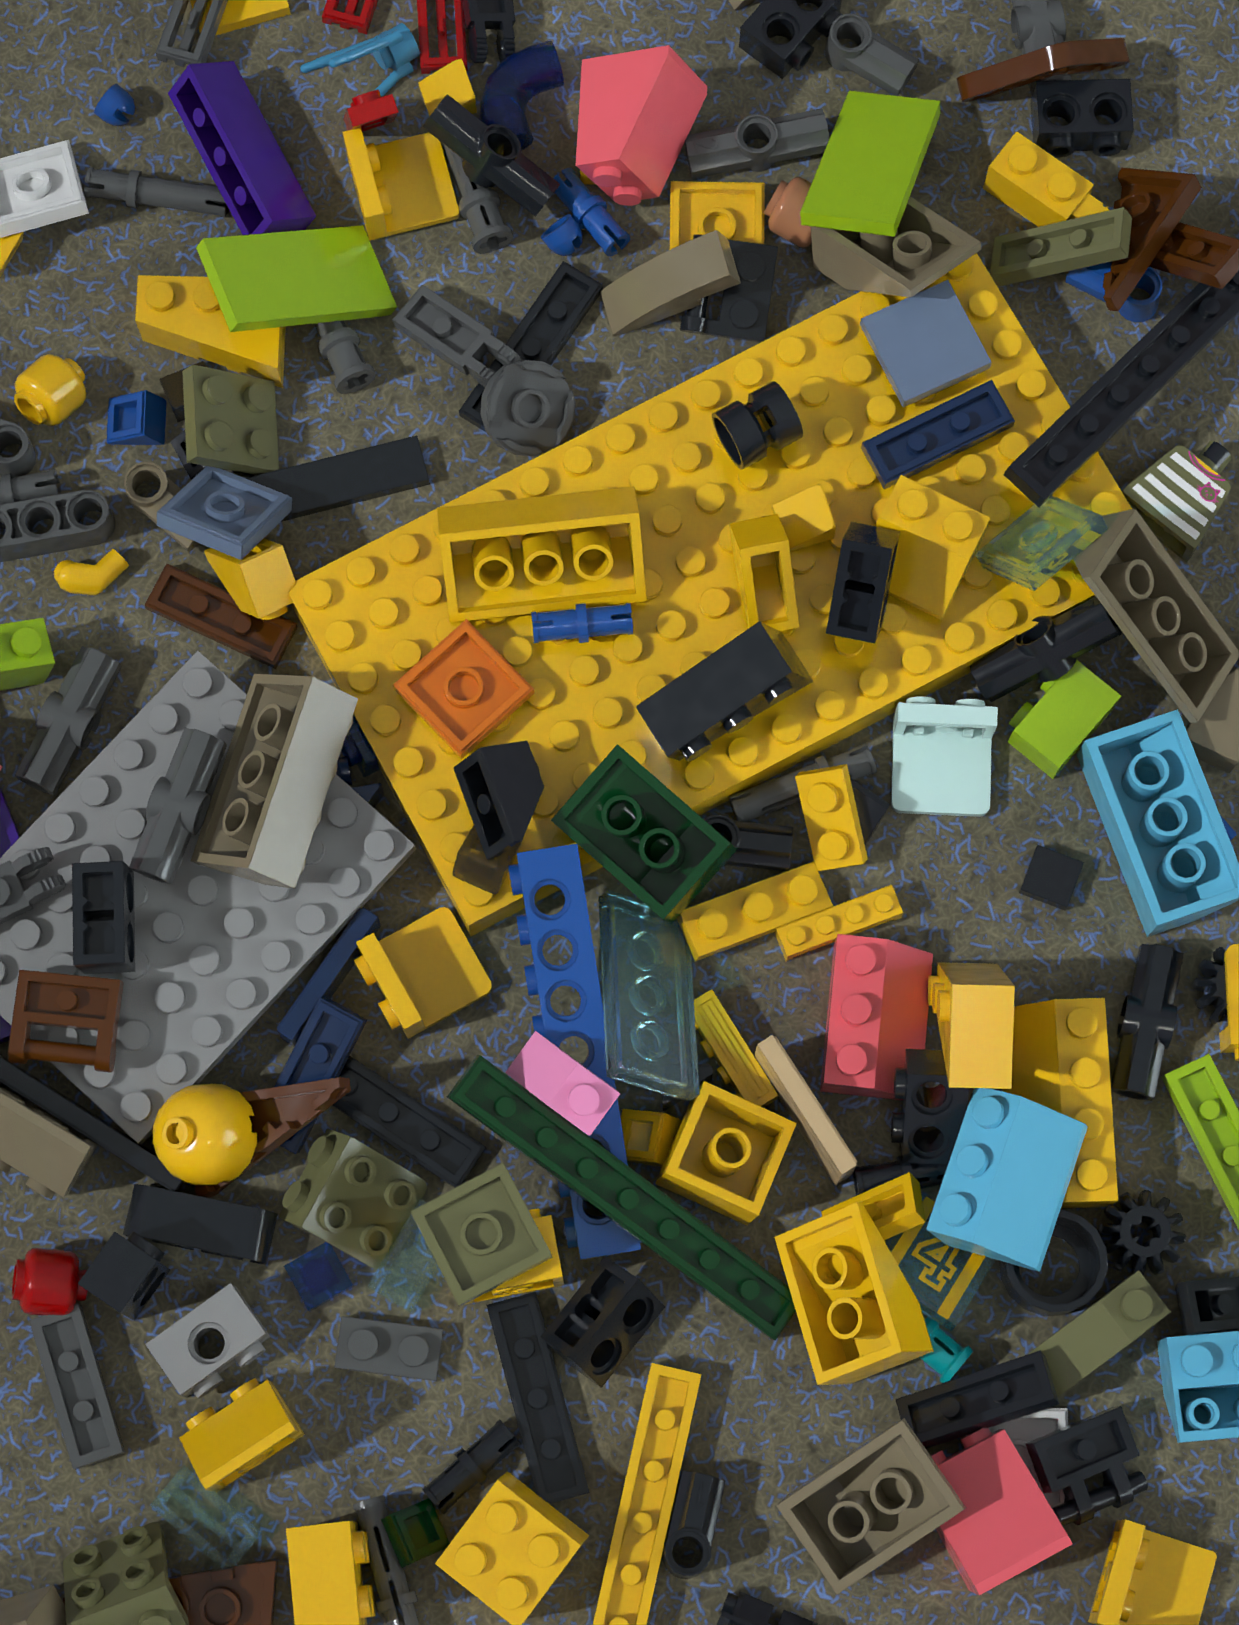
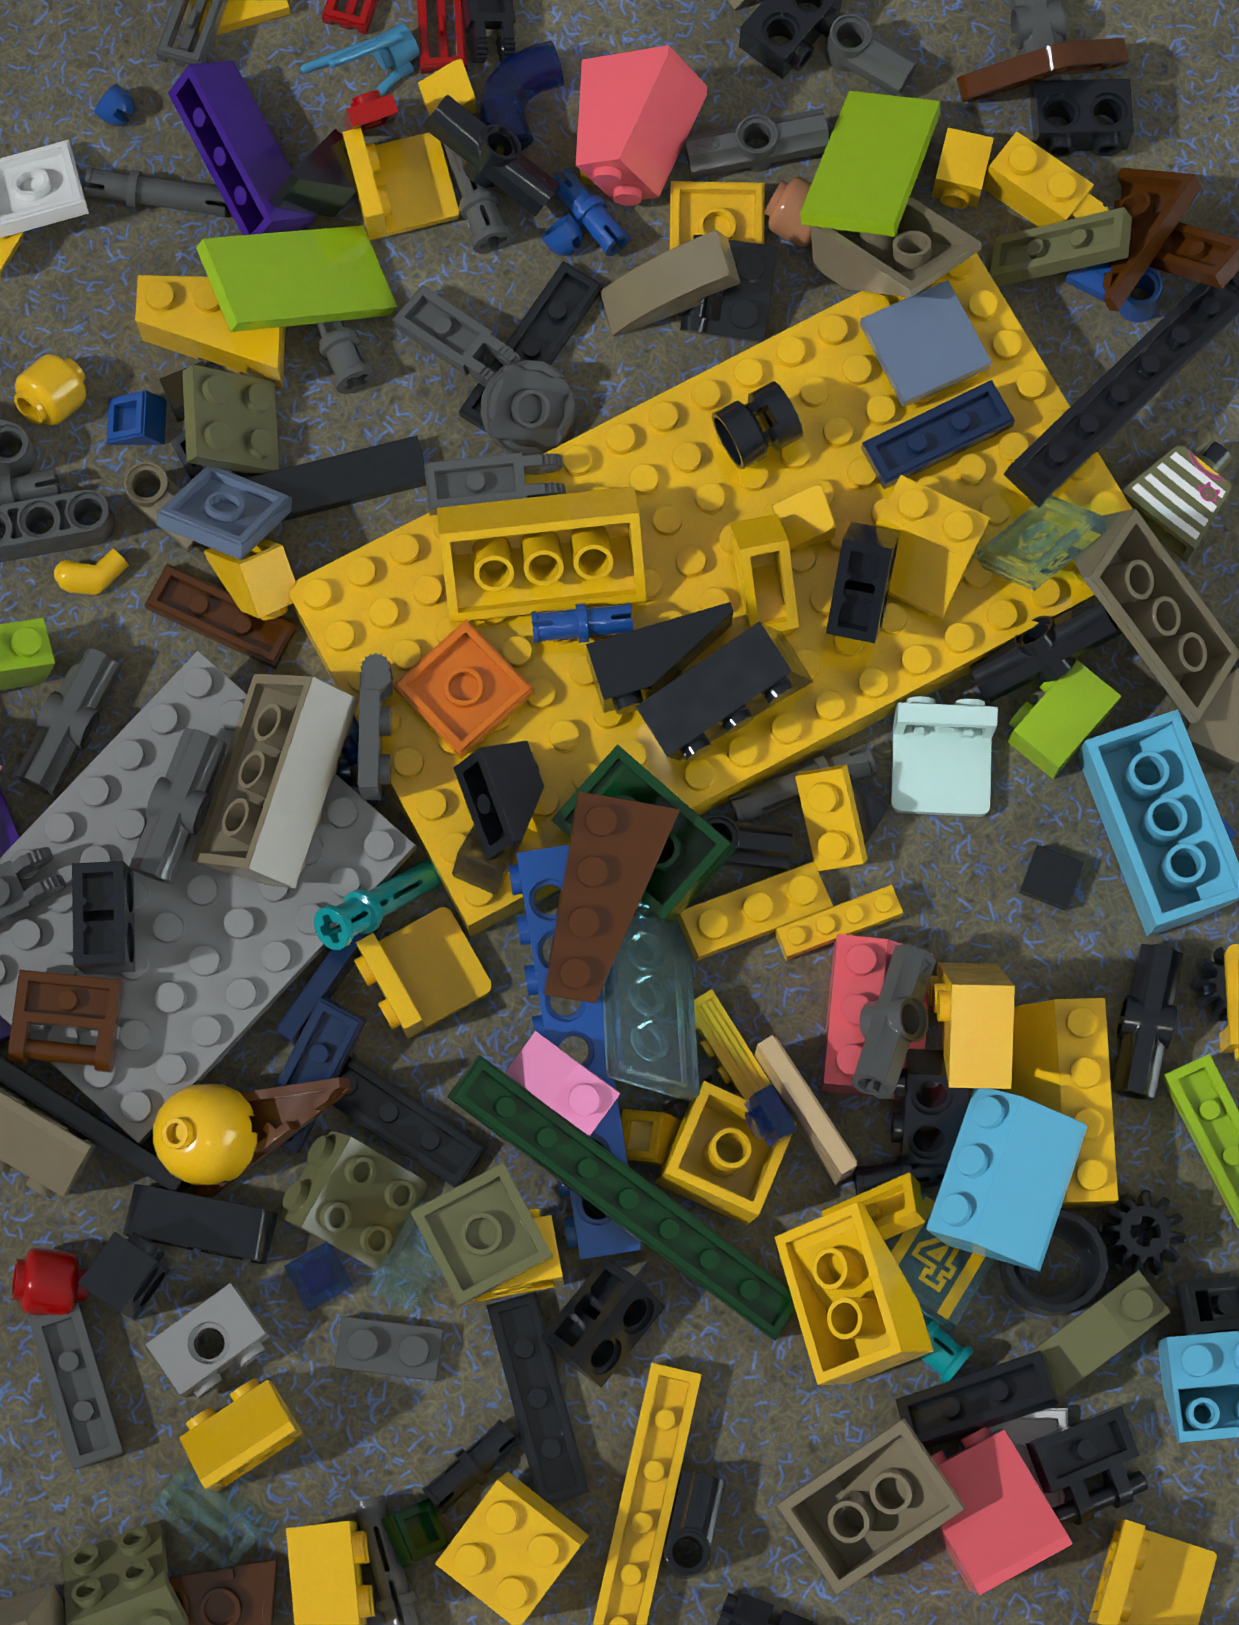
(320, 182): none -> black slope
(364, 910): none -> teal pin
(374, 723): none -> dark grey hinge
(489, 479): none -> dark grey hinge
(604, 878): none -> reddish brown wing
(646, 659): none -> black slope
(769, 1117): none -> clear blue plate
(893, 1021): none -> dark grey piece
(962, 168): none -> yellow brick

